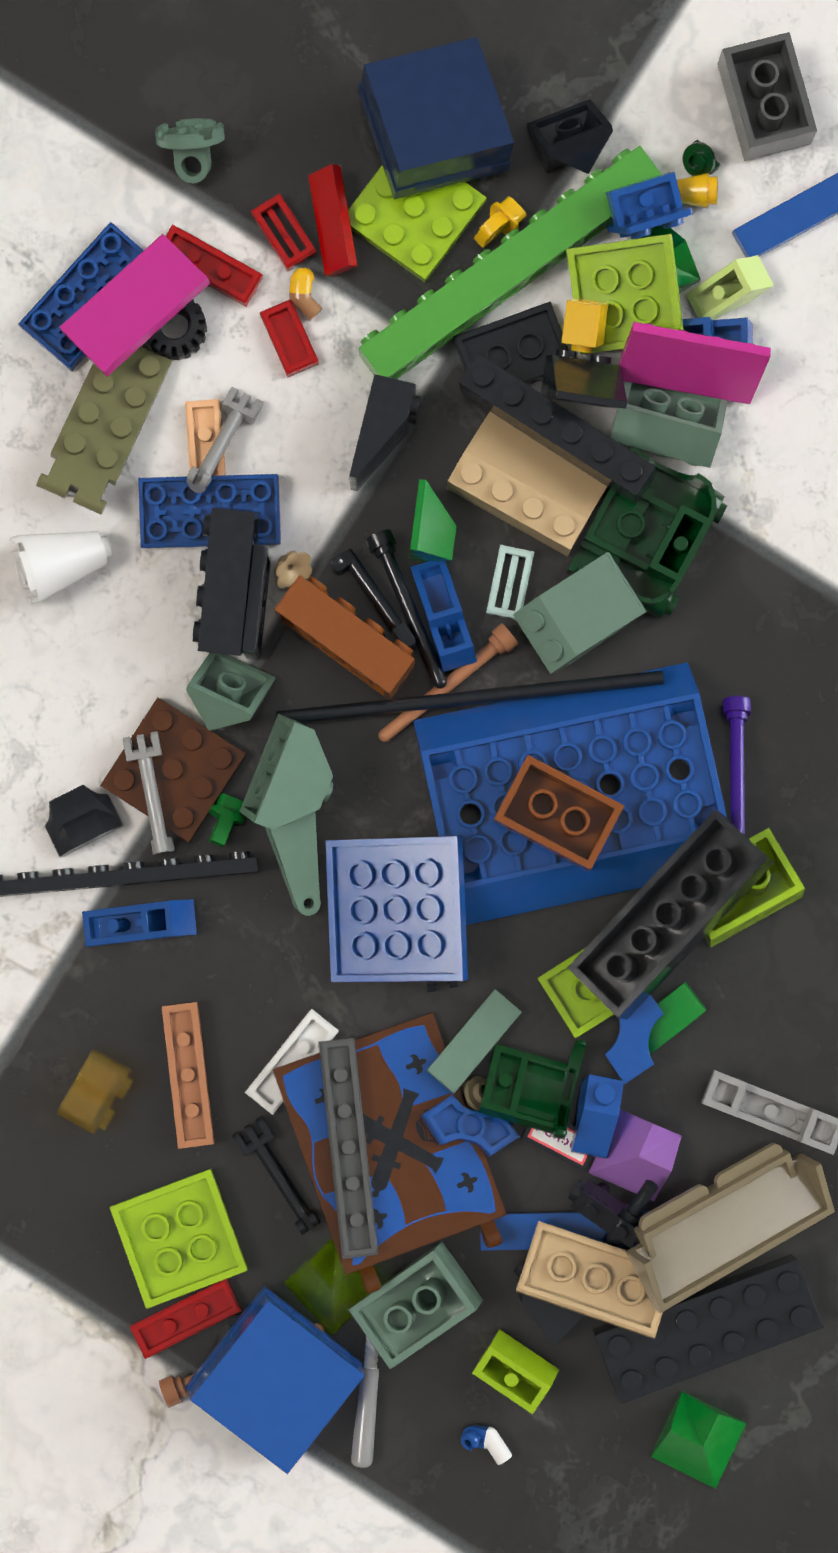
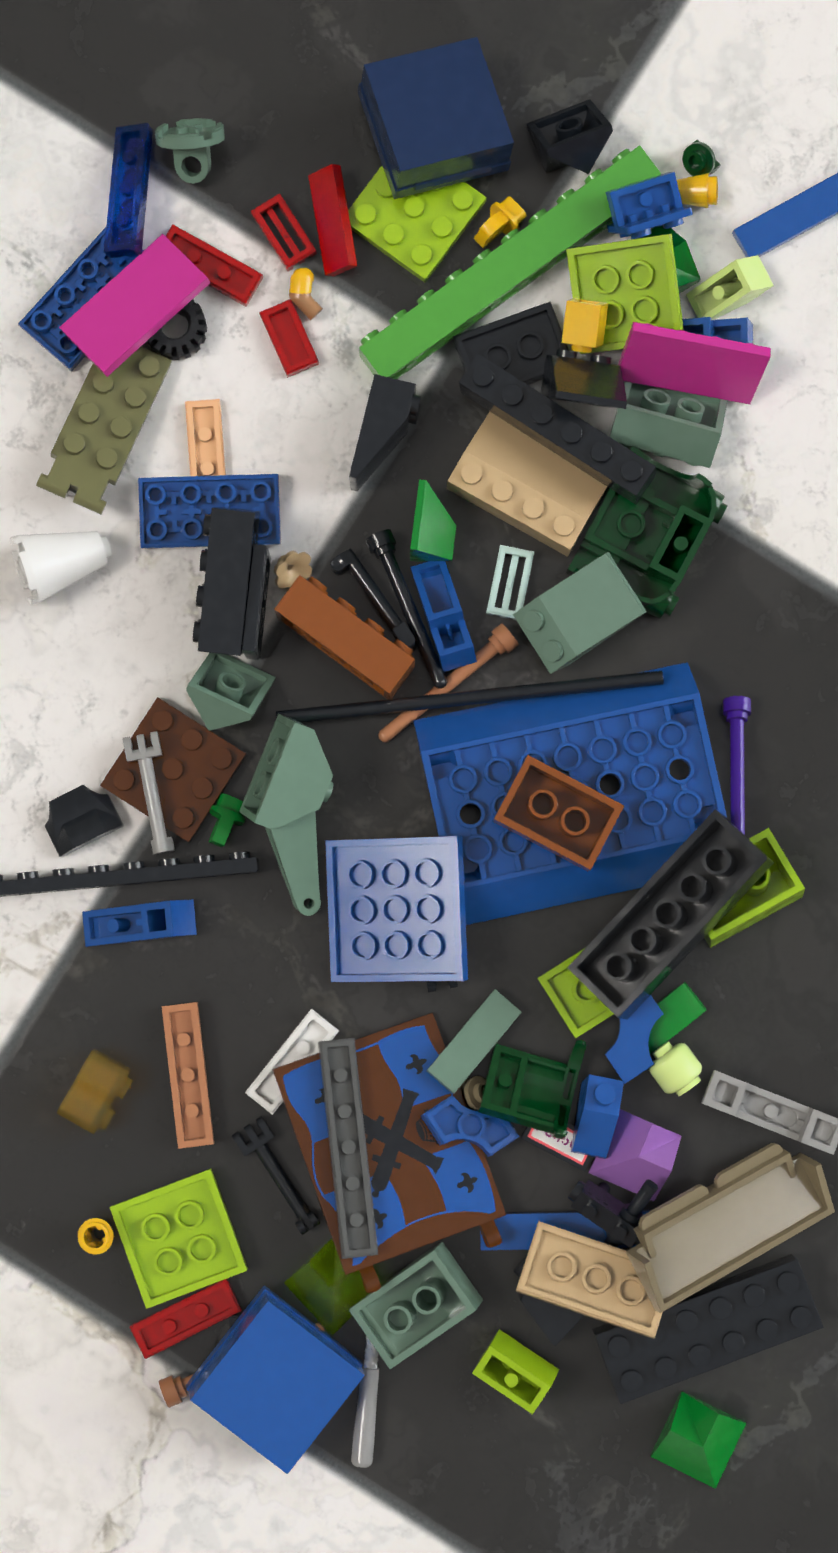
(89, 1242): none -> yellow cone
(128, 190): none -> clear blue plate
(200, 478): light grey hinge -> none
(486, 1438): arm -> none
(675, 1068): none -> yellowish green head
(767, 96): dark grey brick -> none

